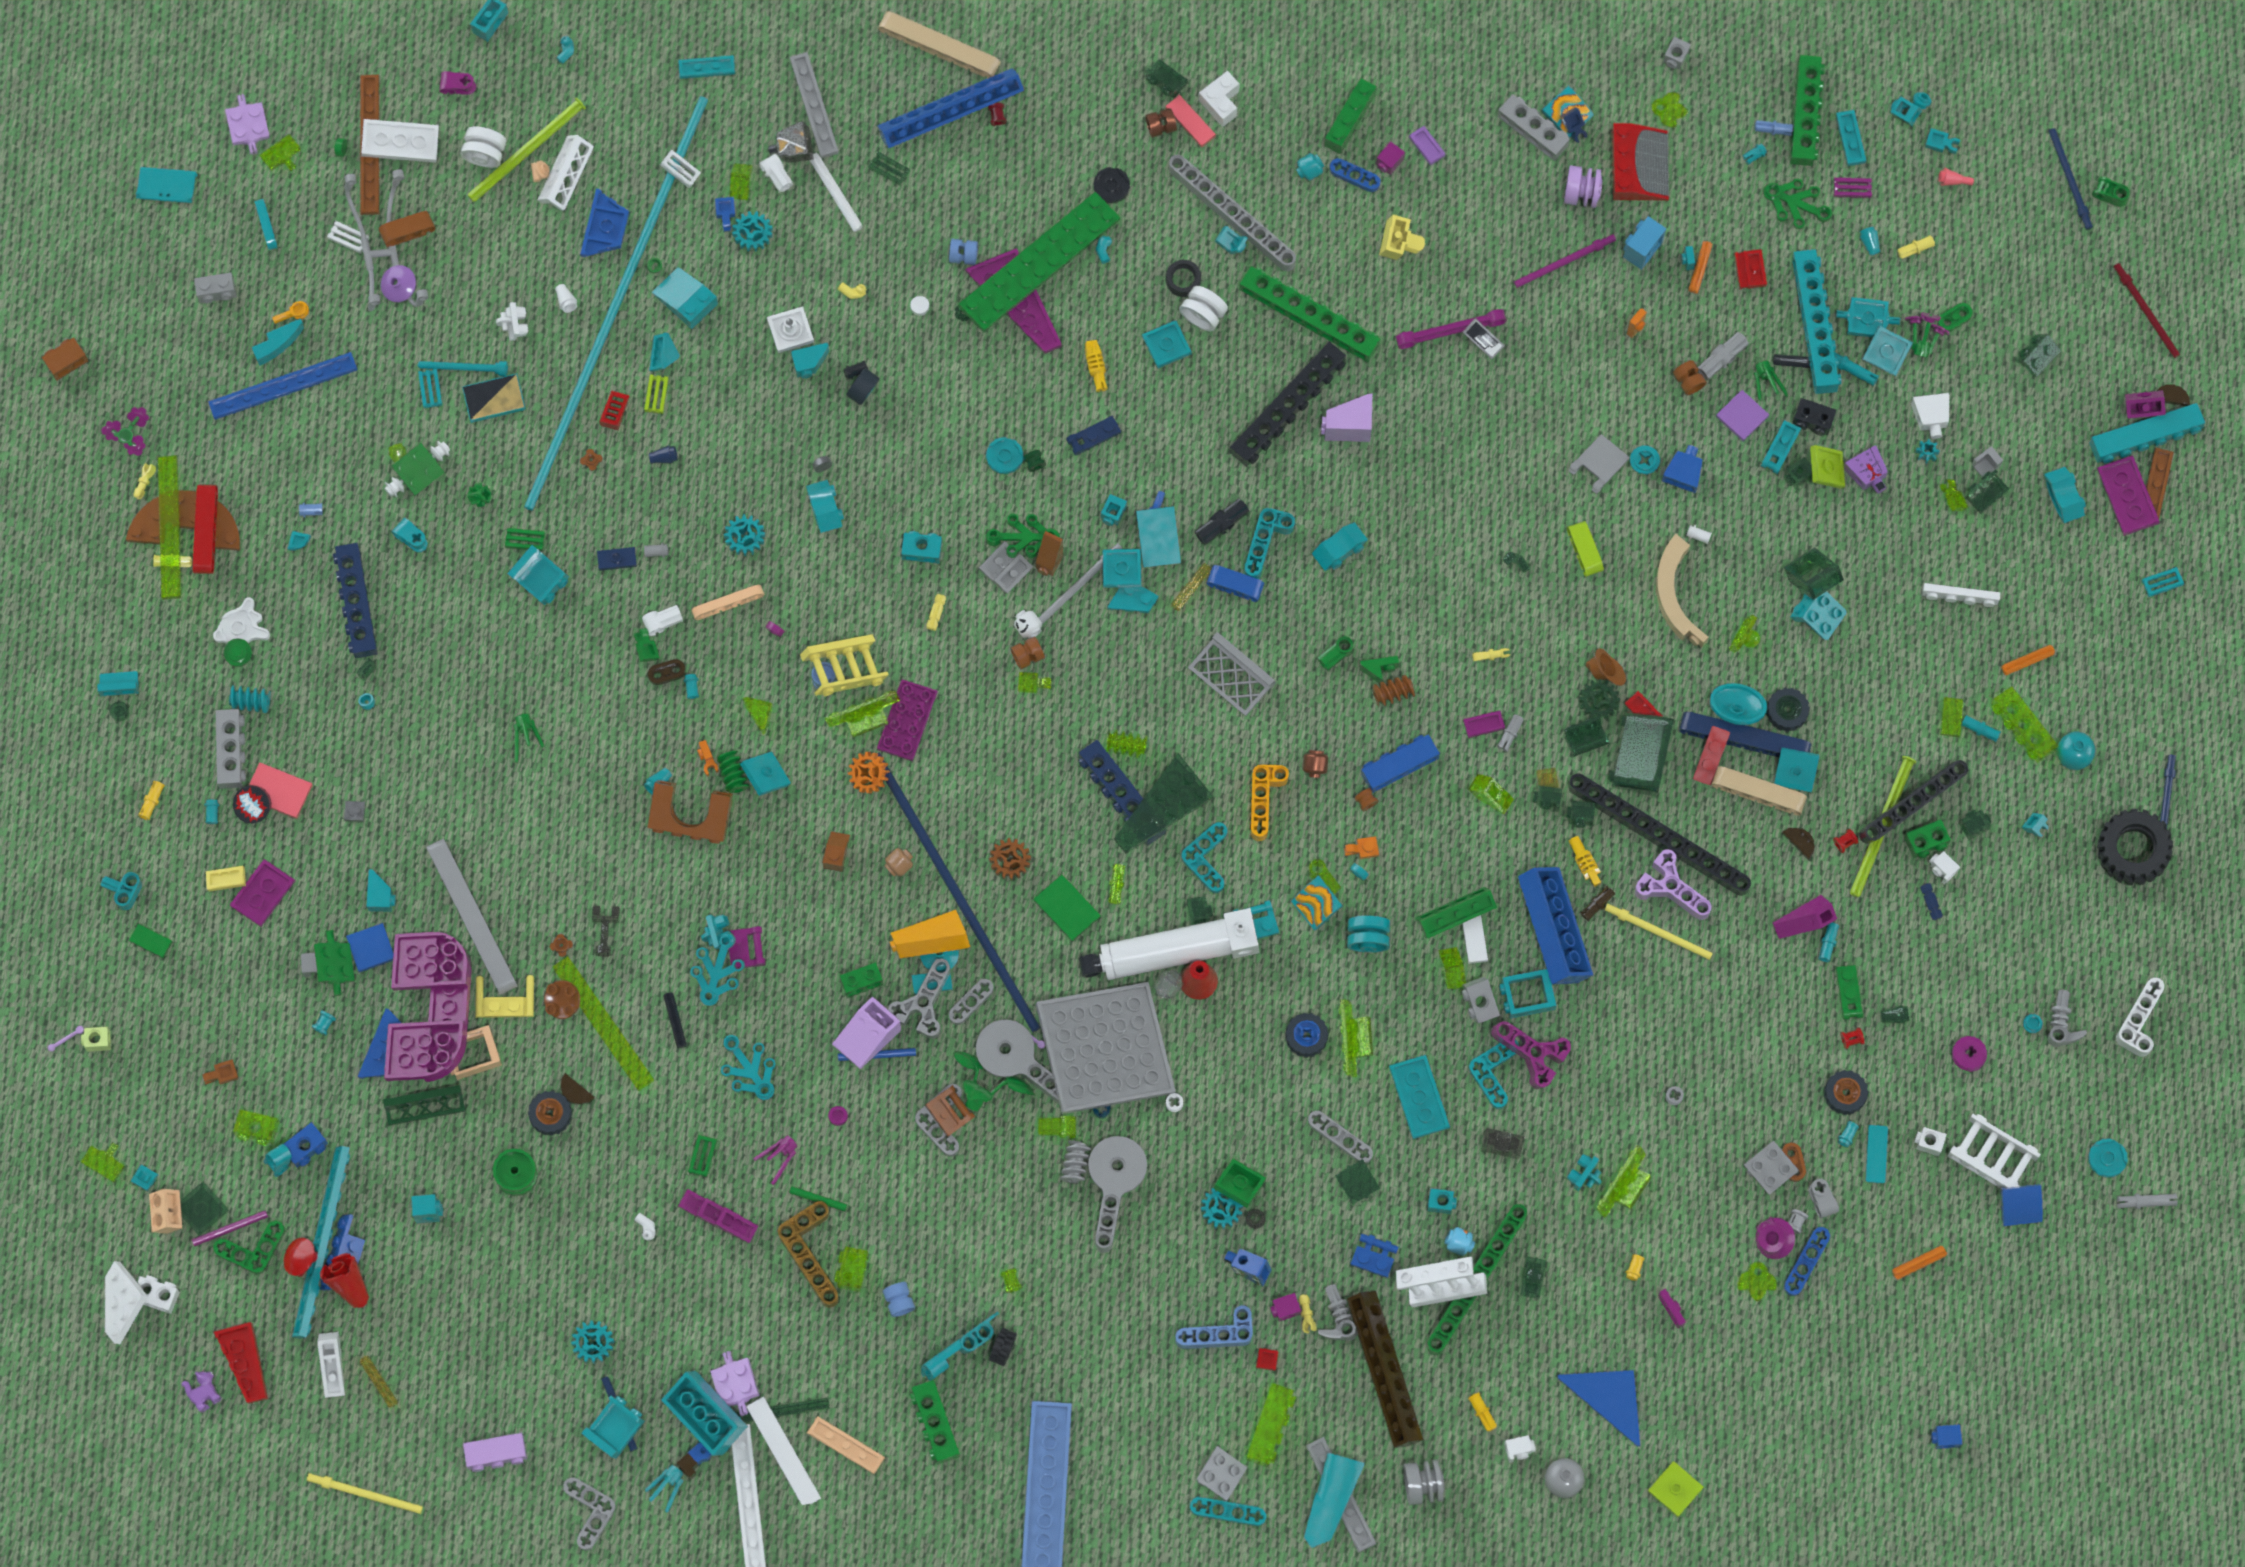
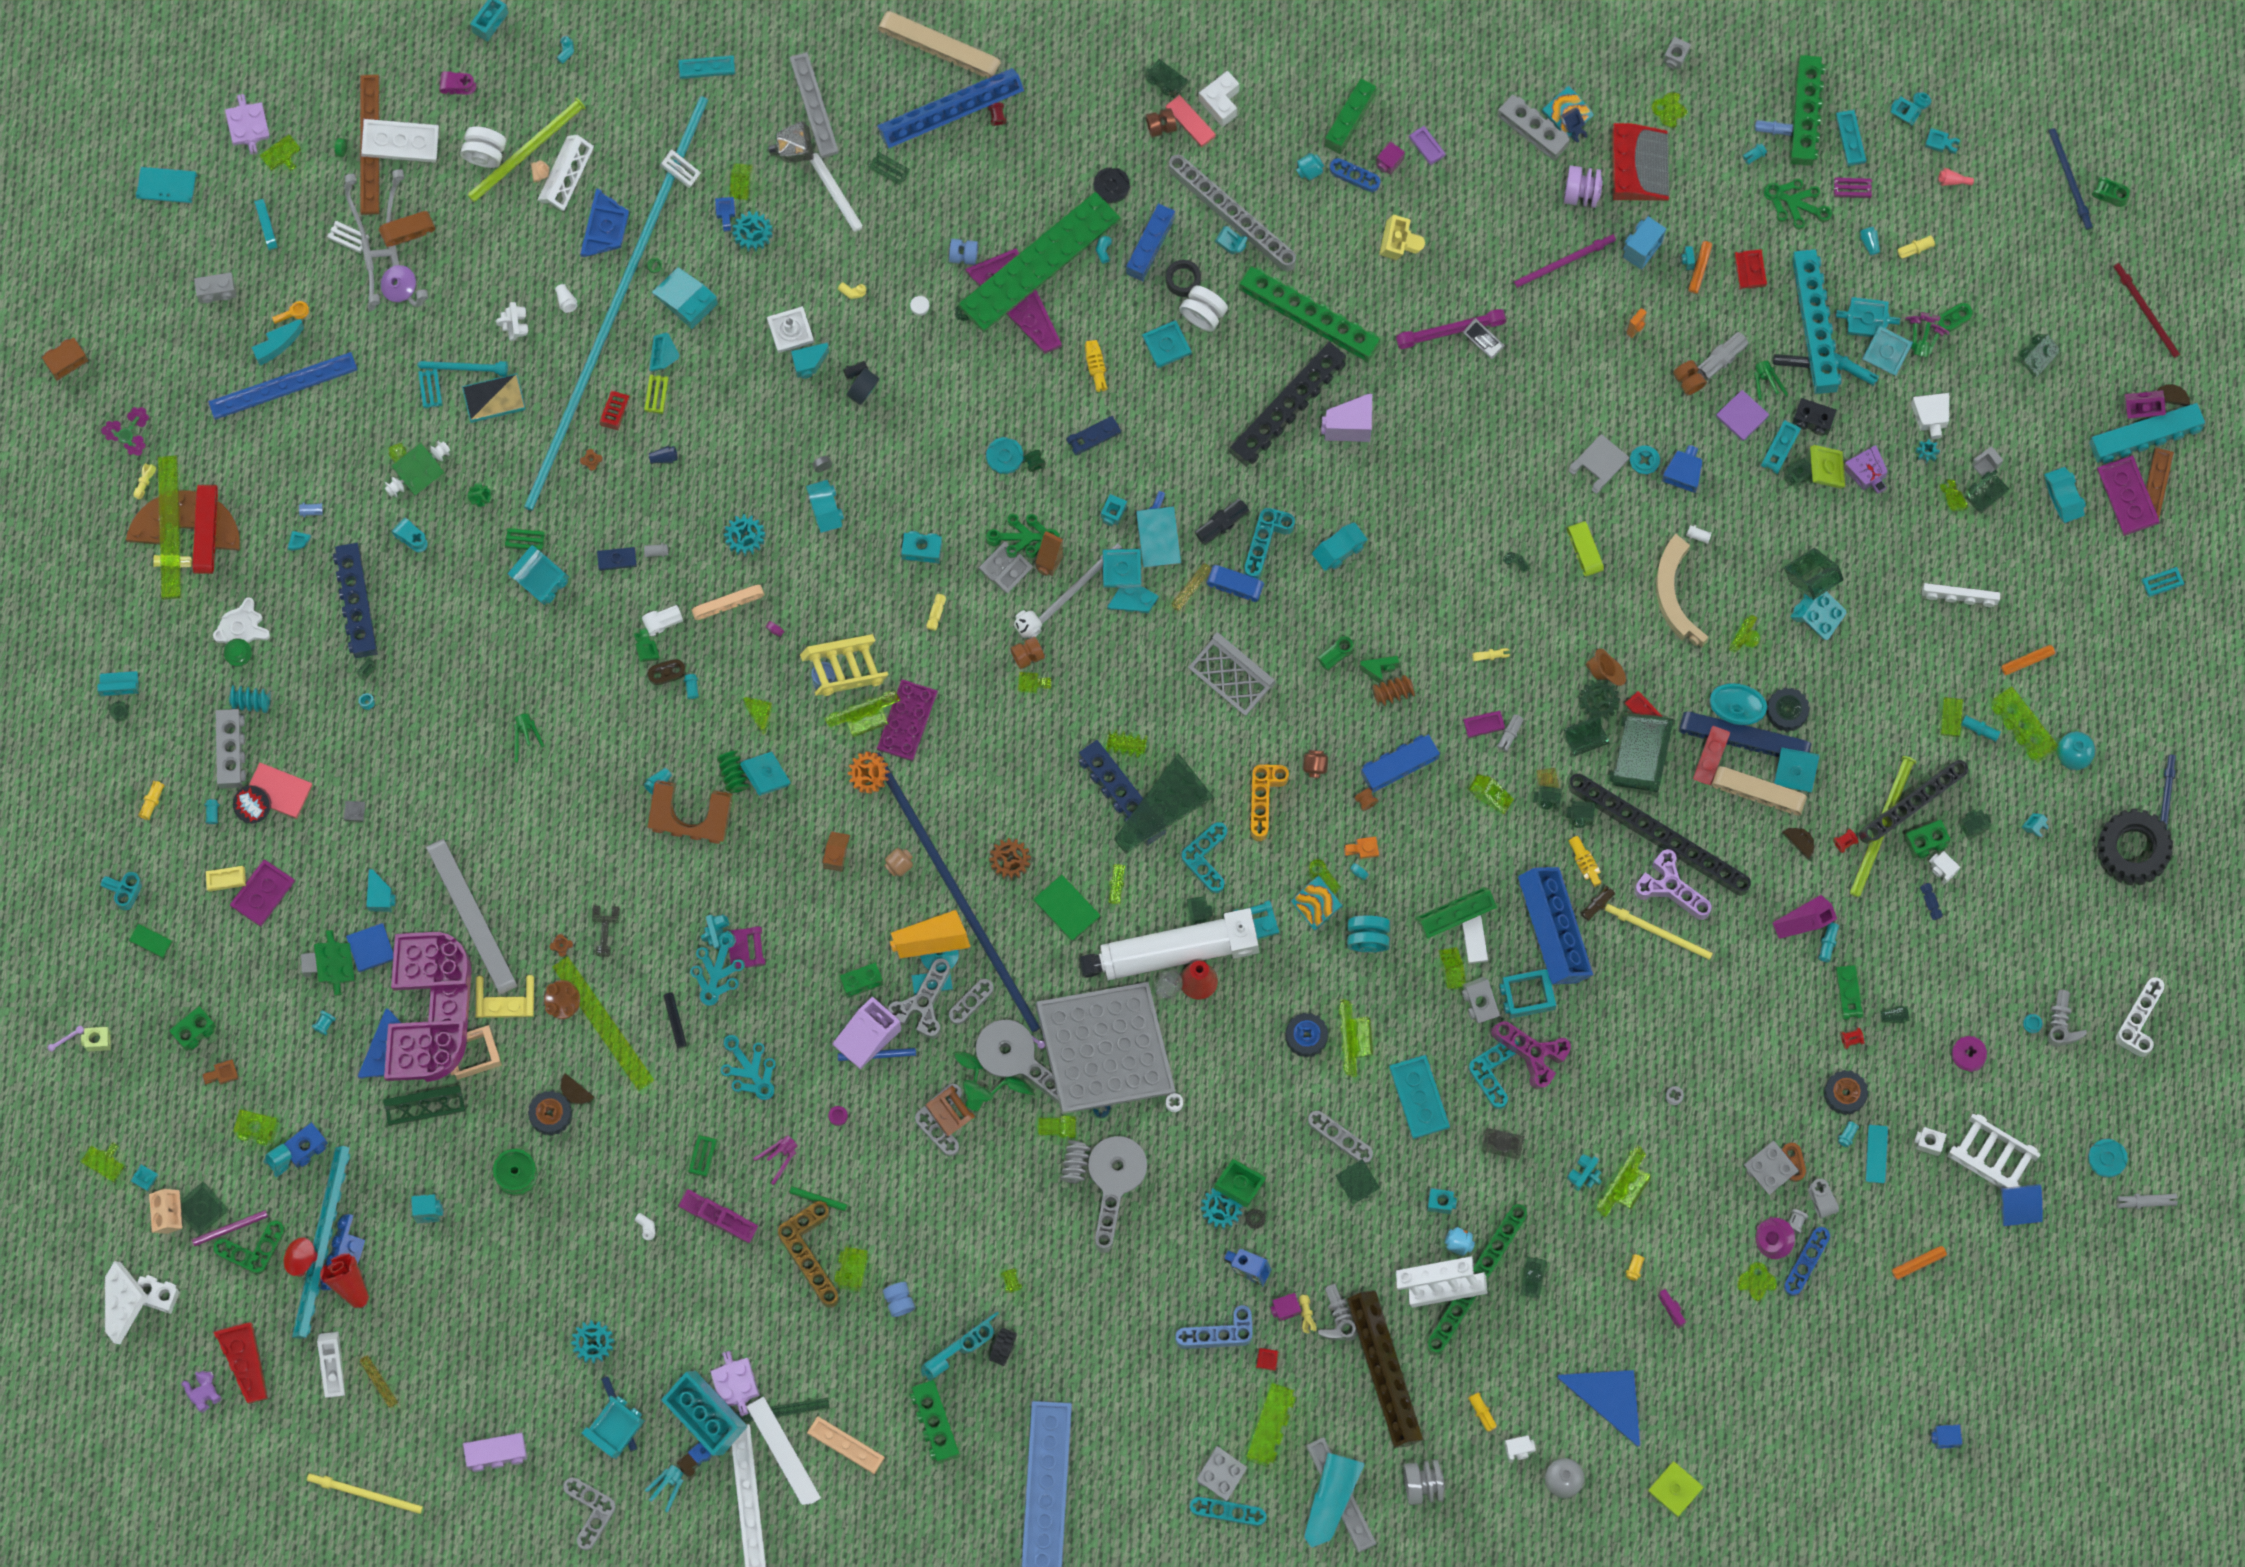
(189, 1025): none -> green brick
(705, 754): orange plate -> none
(775, 171): white piece -> none
(1150, 242): none -> blue brick
(1372, 1261): blue plate -> none

